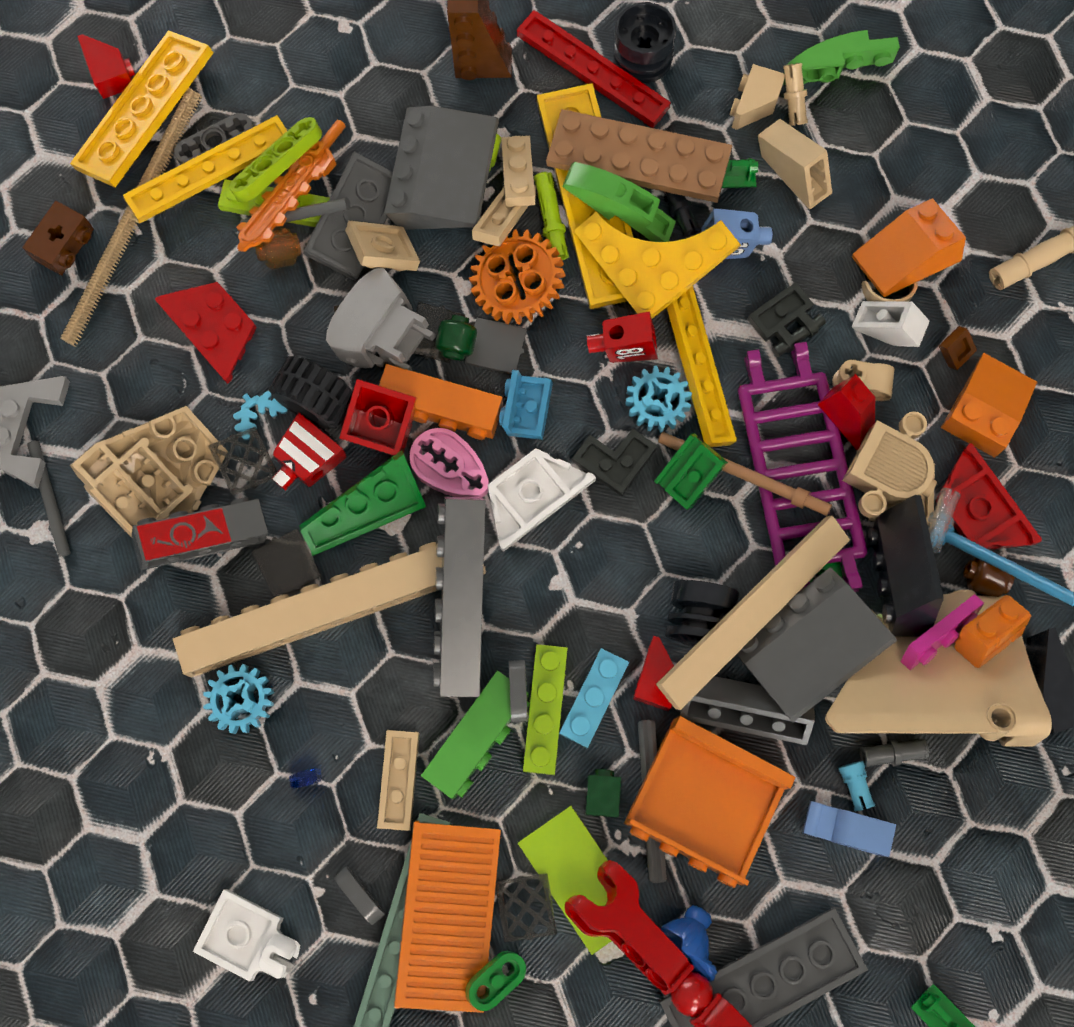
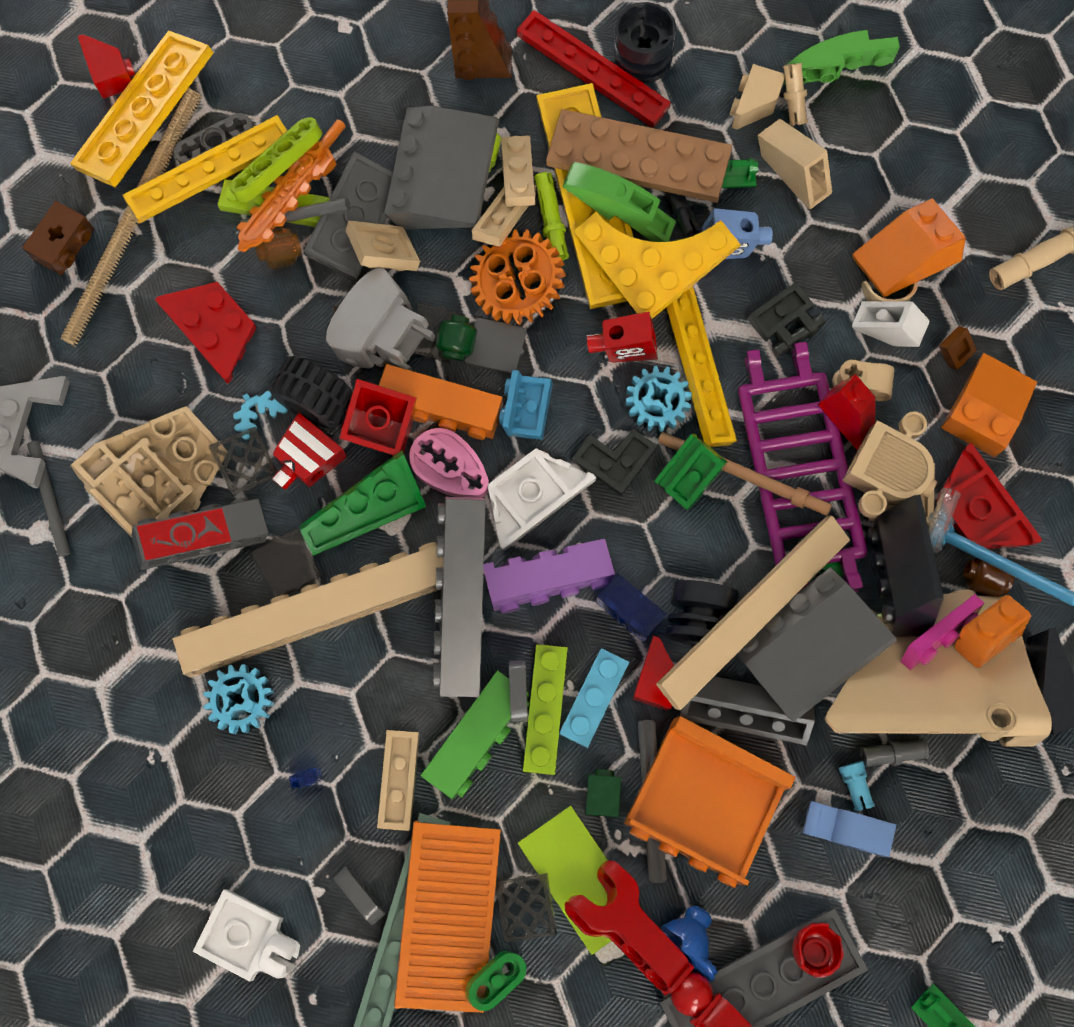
(548, 575): none -> medium lavender wedge
(631, 608): none -> clear blue brick
(818, 950): none -> red hair

